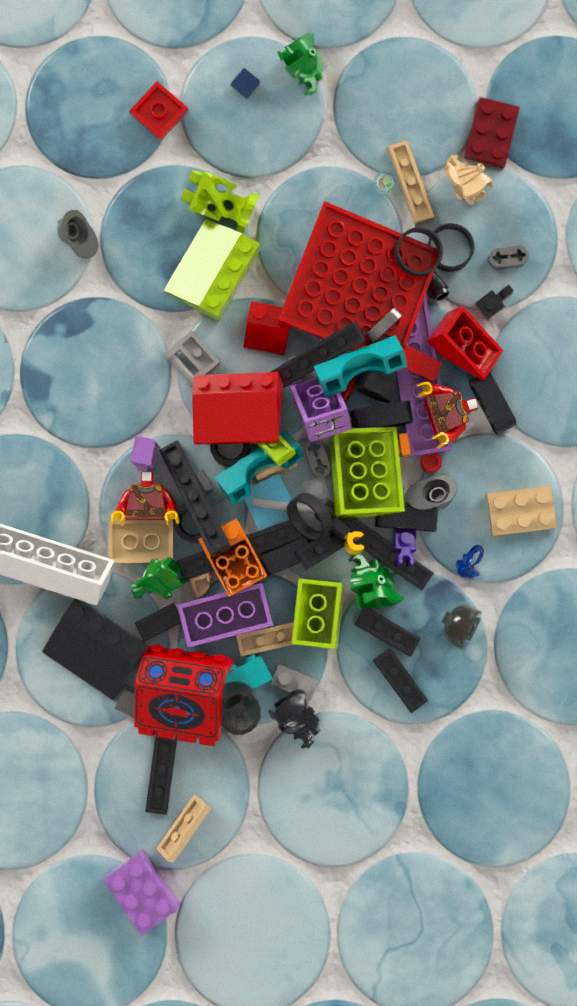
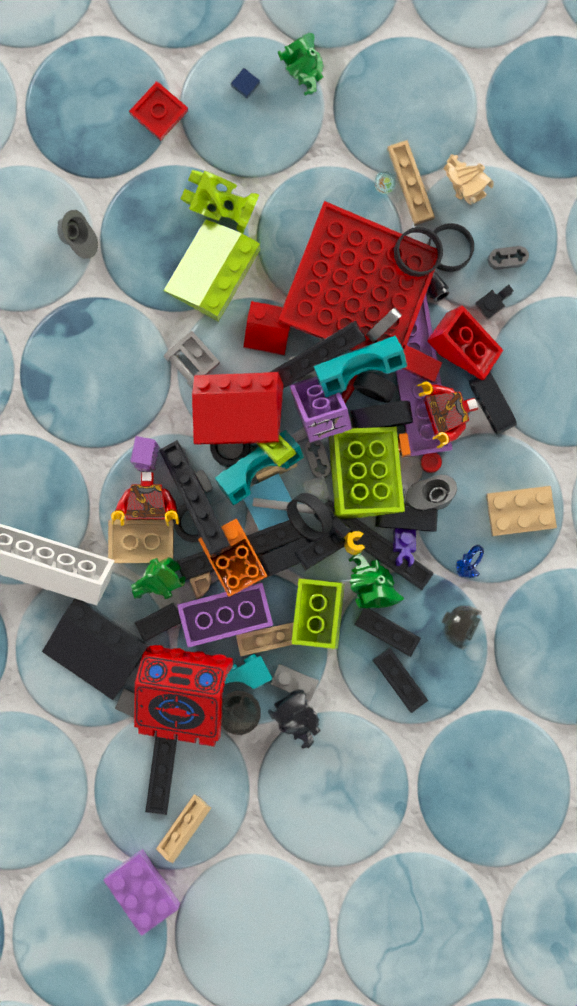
(491, 132): dark red plate -> none

